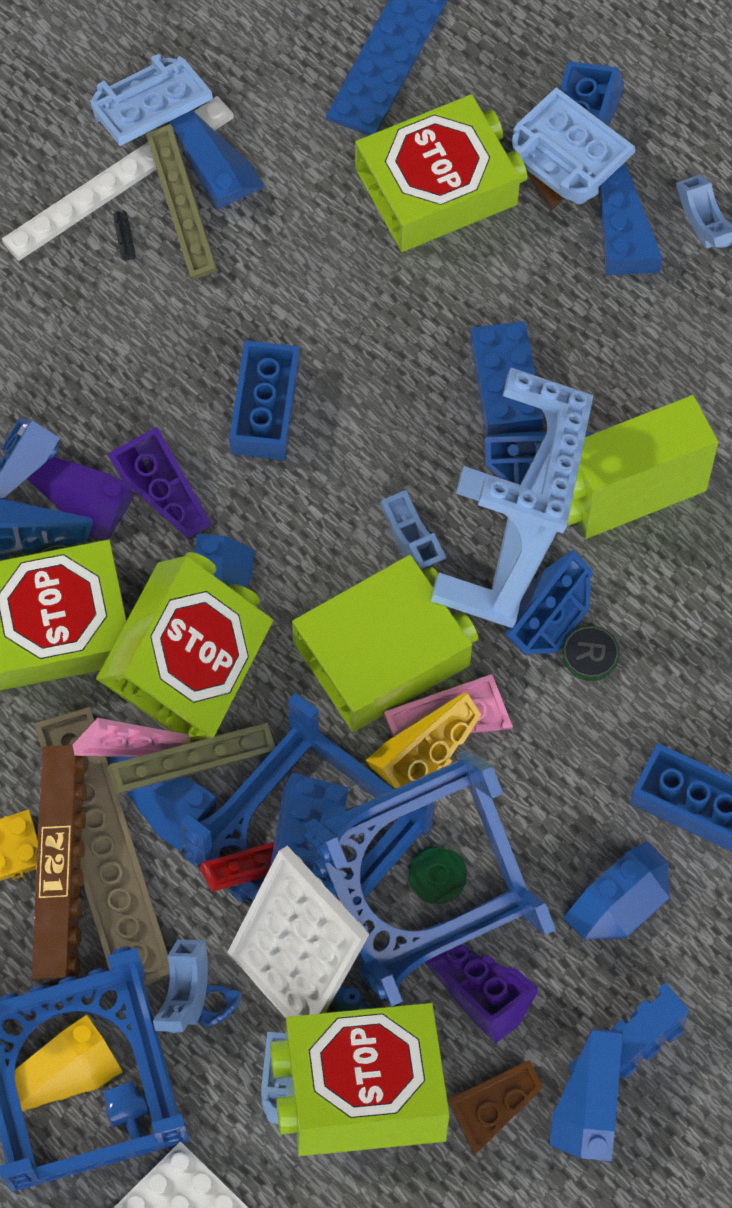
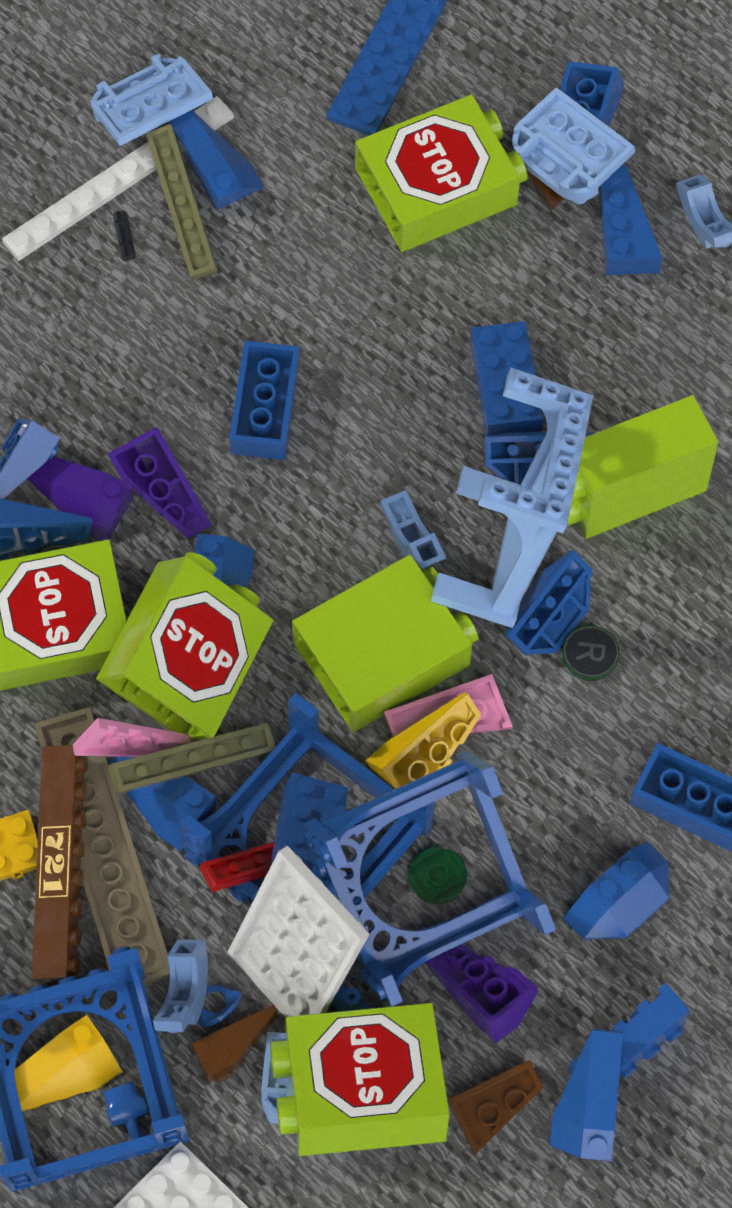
(228, 1047): none -> reddish brown slope

